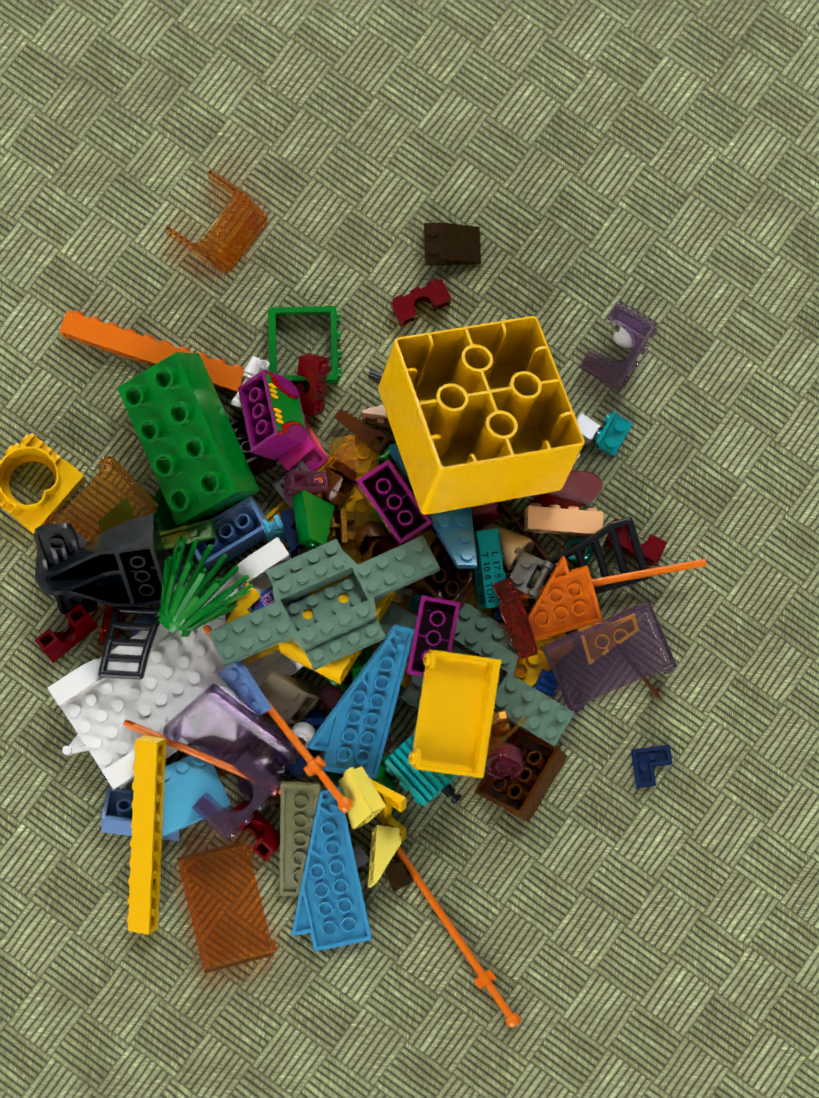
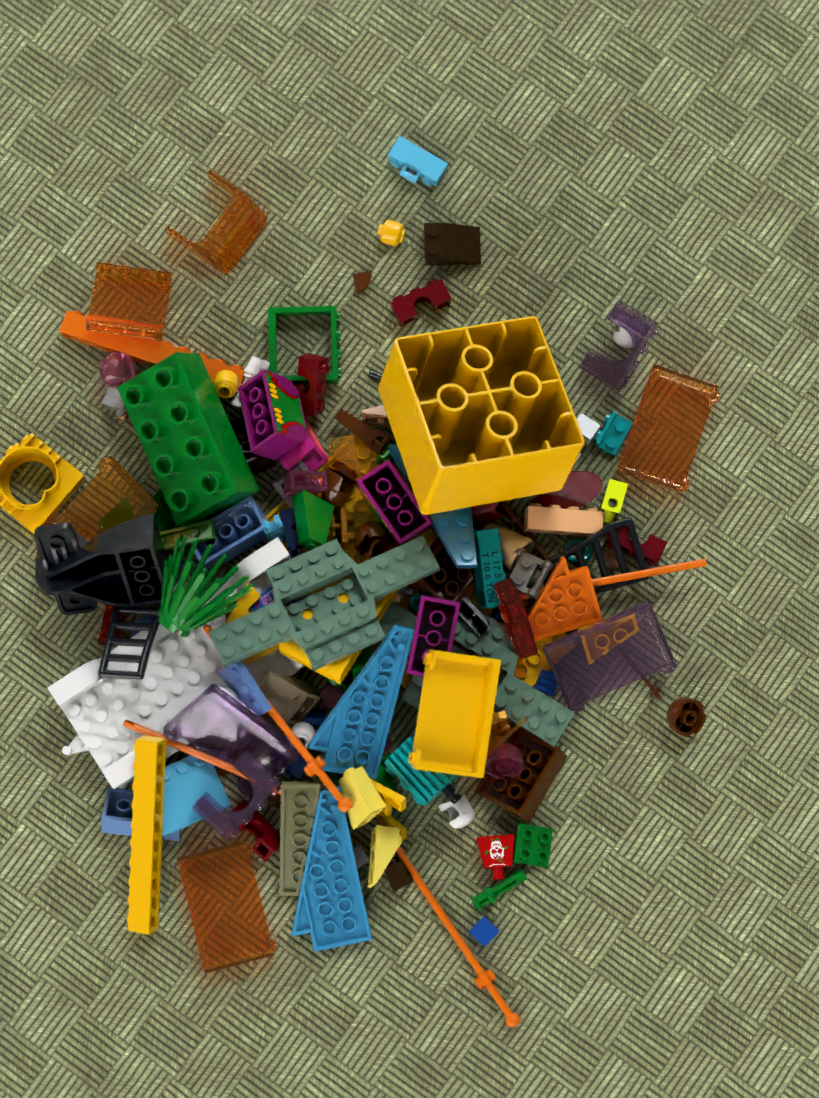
(58, 643): dark red arch -> none
(113, 401): none -> light grey piece
(116, 369): none -> clear pink helmet
(129, 301): none -> clear orange panel
(226, 383): none -> yellow head
(362, 280): none -> reddish brown tile
(391, 233): none -> yellow head
(419, 161): none -> medium azure piece
(465, 811): none -> white helmet
(473, 617): none -> black hinge
(484, 931): none -> blue piece
(490, 894): none -> green pin
(496, 853): none -> red torso
(533, 845): none -> green hinge
(610, 559): none -> medium nougat tile
(614, 490): none -> neon yellow torso
(644, 761): dark blue tile -> none
(667, 428): none -> clear orange windscreen
(686, 716): none -> reddish brown cylinder

